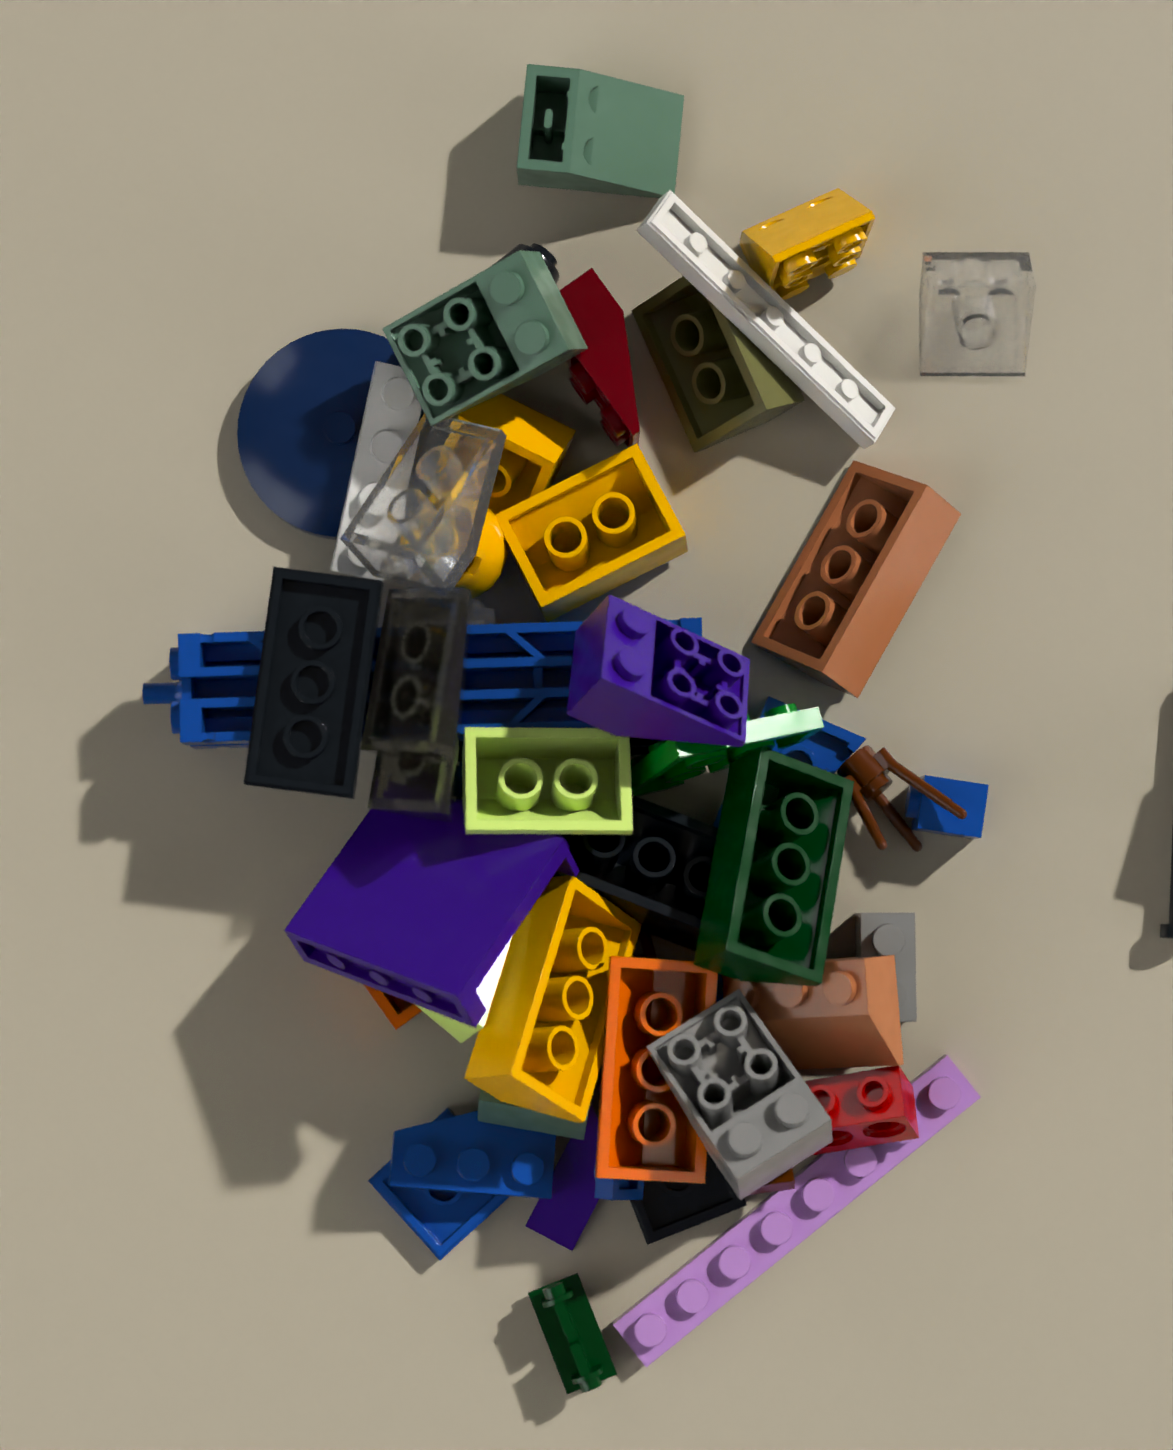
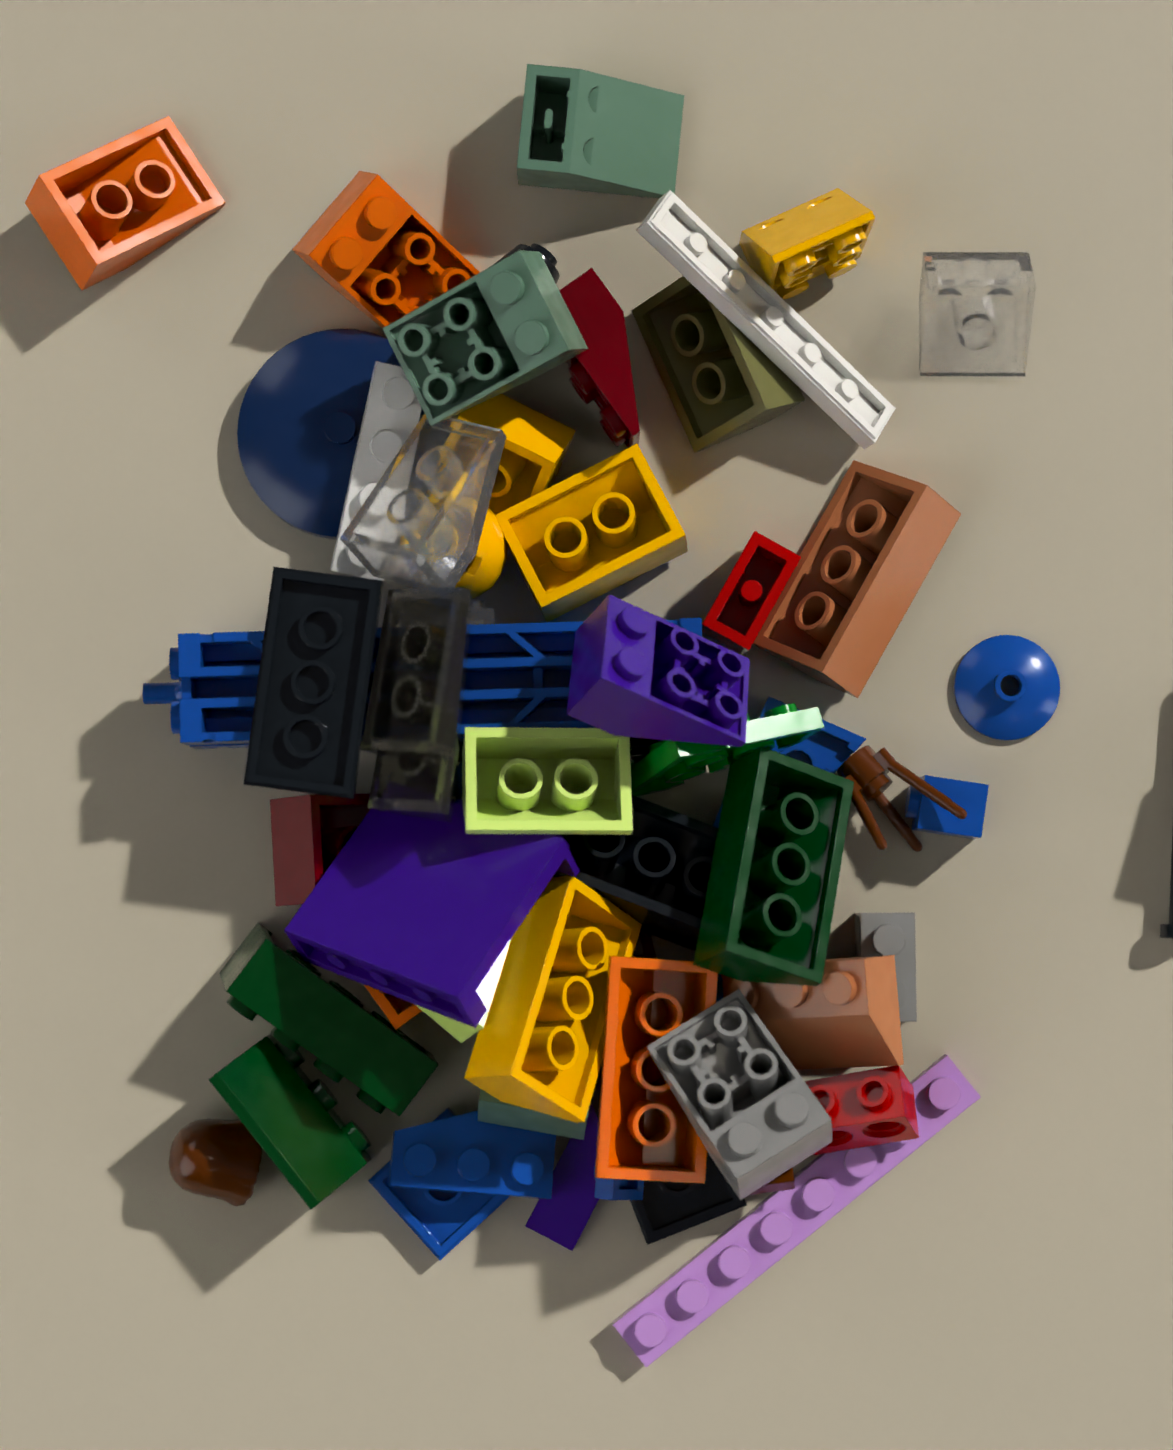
(122, 201): none -> orange slope
(216, 1160): none -> reddish brown hair
(293, 1119): none -> dark green slope
(308, 838): none -> dark red slope
(326, 1023): none -> dark green wedge
(381, 252): none -> orange slope
(572, 1334): dark green hinge -> none
(750, 593): none -> red brick
(981, 697): none -> blue dish

